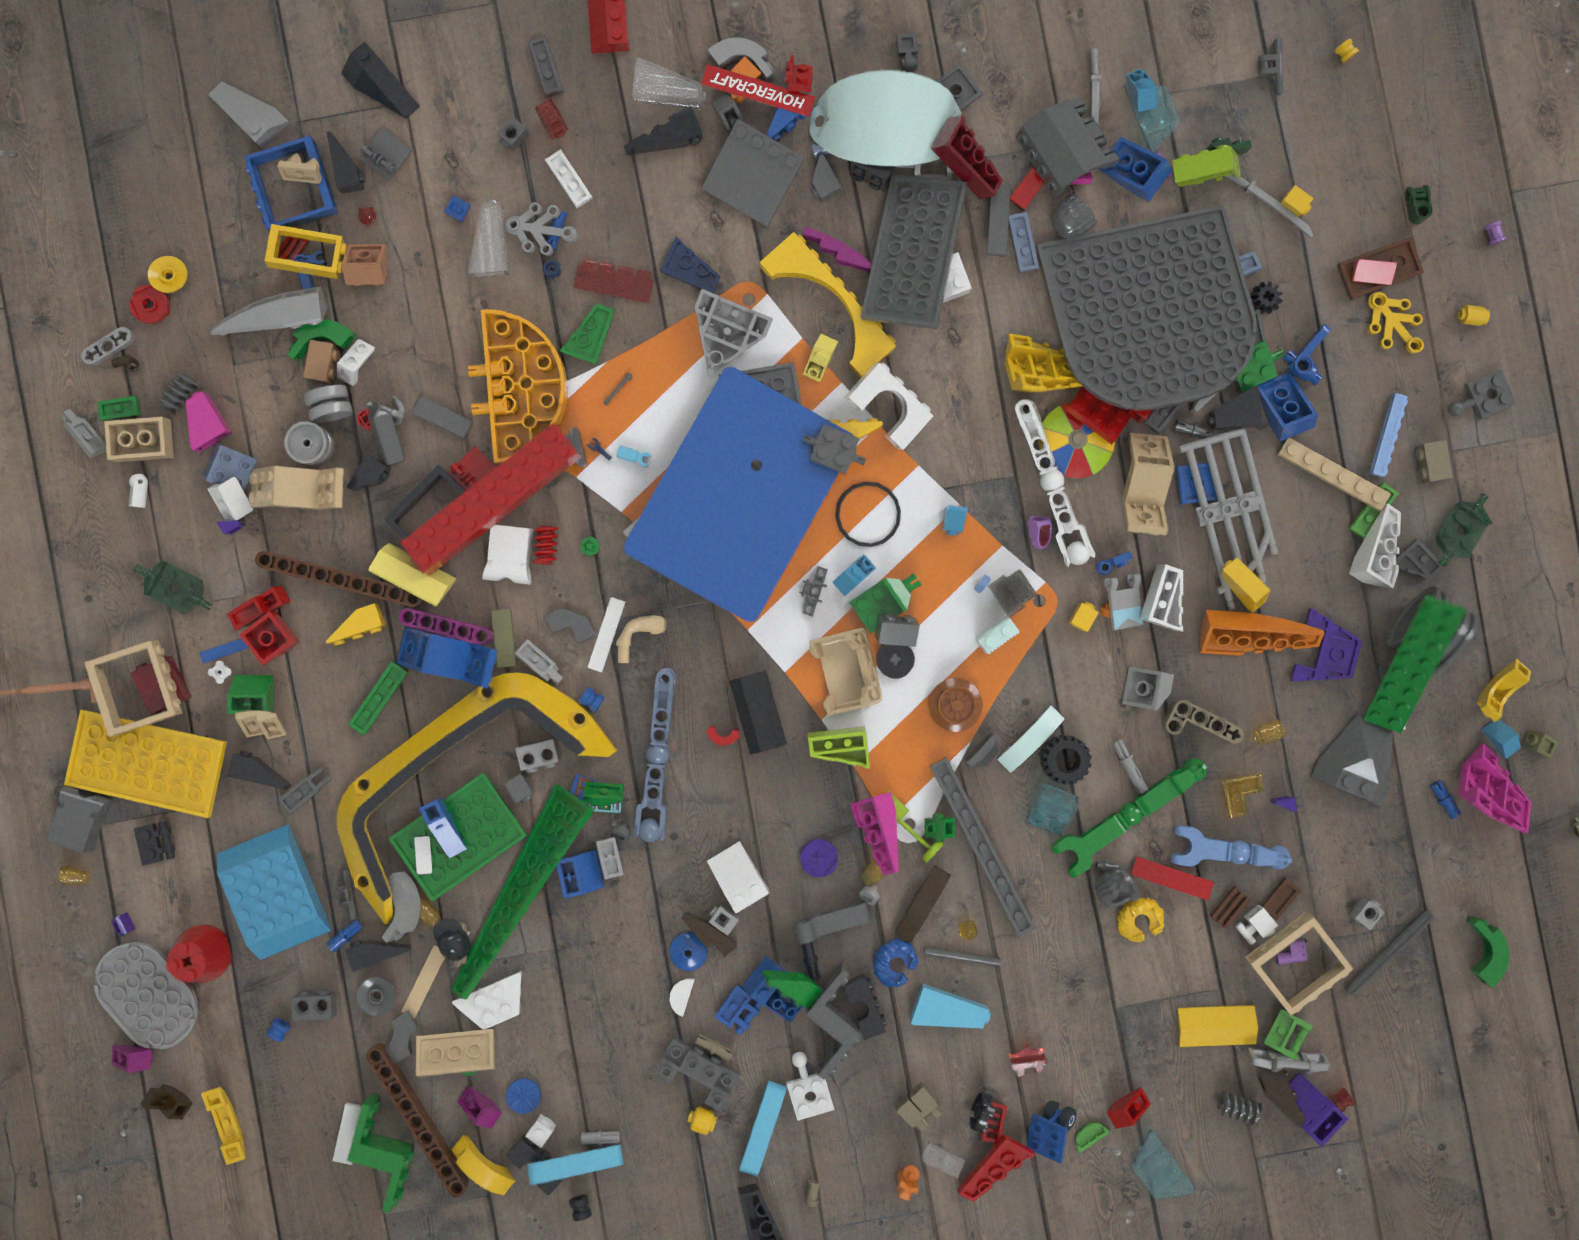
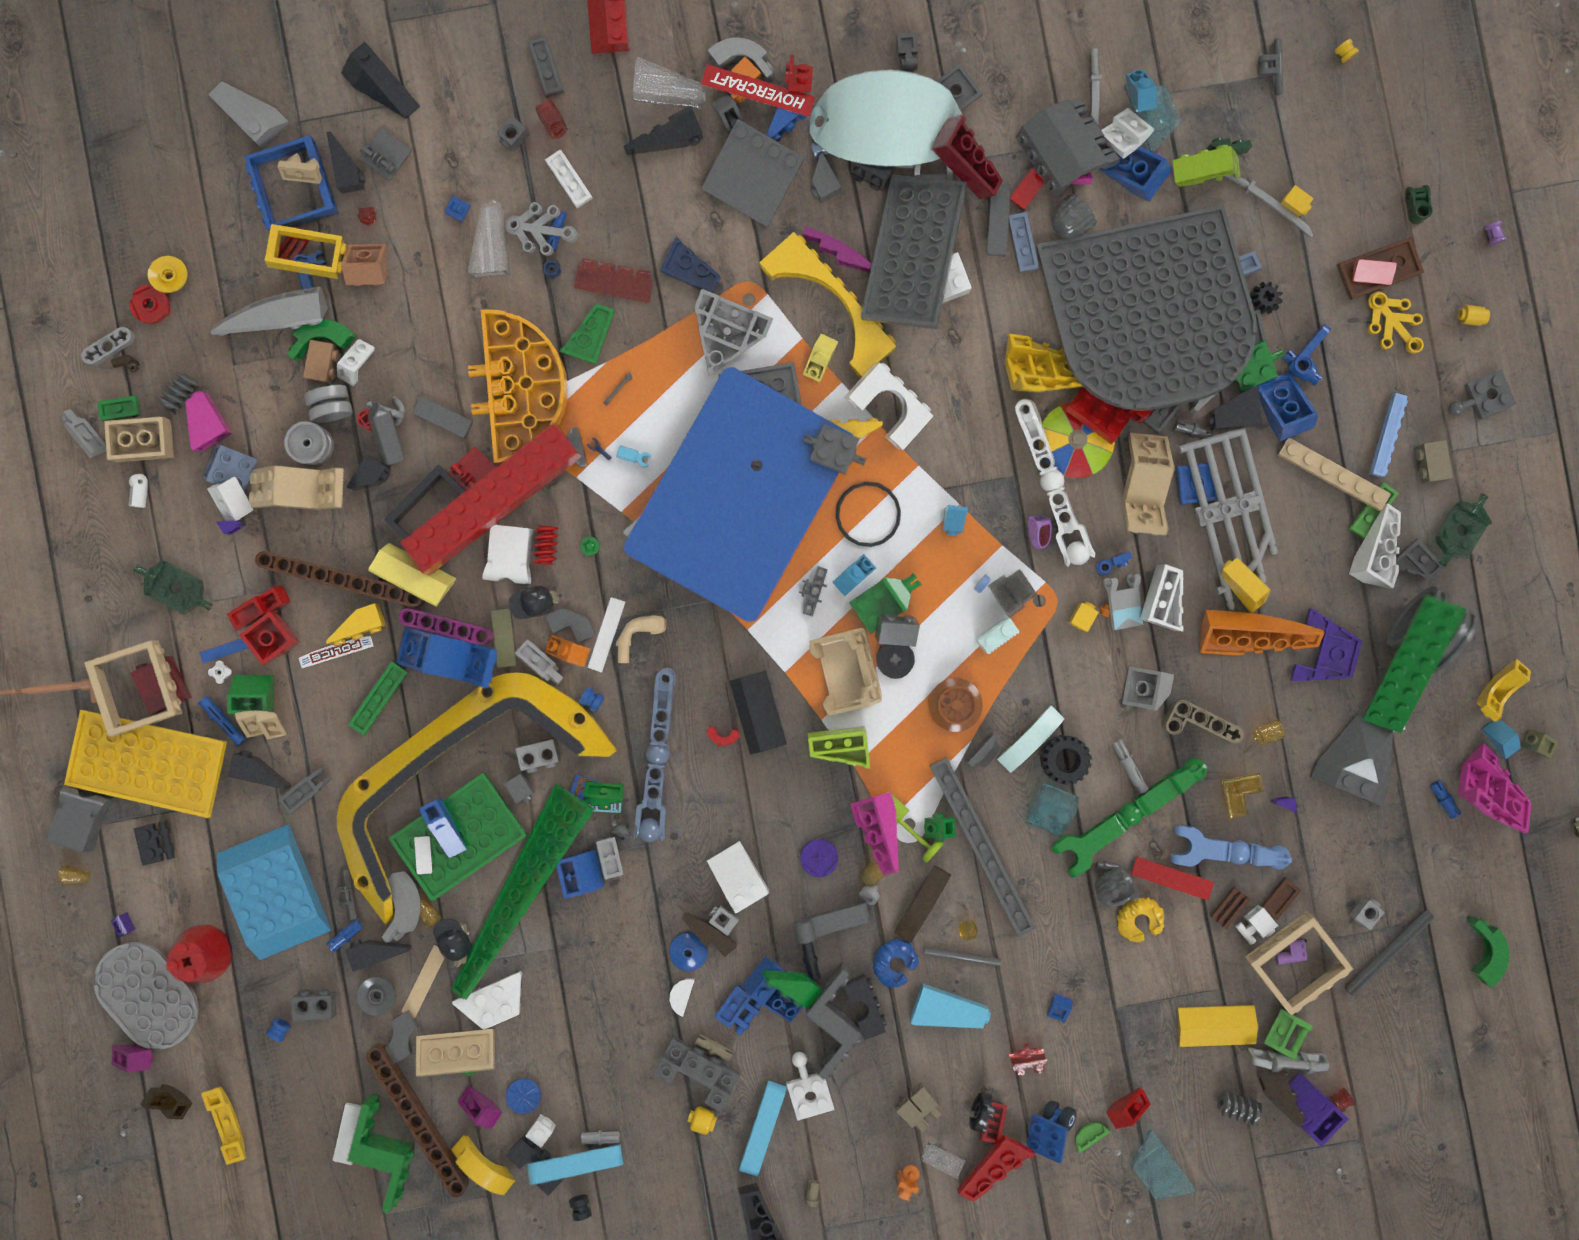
(213, 712): none -> blue pin
(331, 652): none -> sticker
(532, 602): none -> black hair
(567, 650): none -> orange slope
(1060, 1008): none -> blue slope
(1127, 132): none -> white slope

